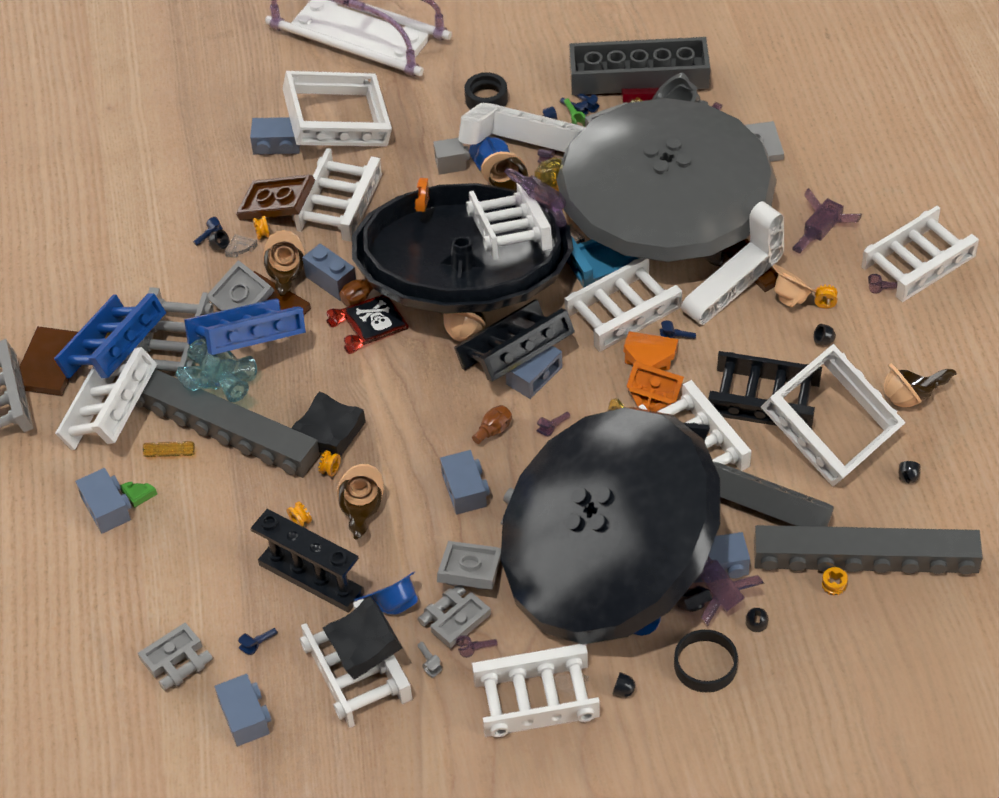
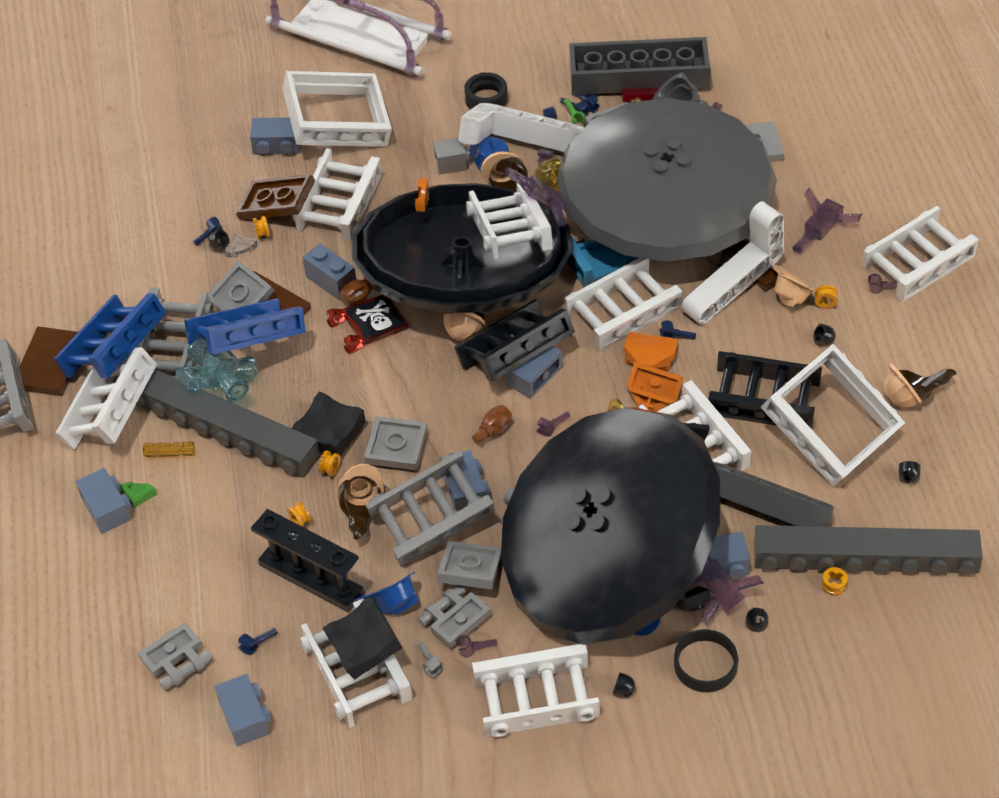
(283, 259): light nougat piece -> none
(395, 443): none -> light grey plate
(430, 534): none -> light grey fence

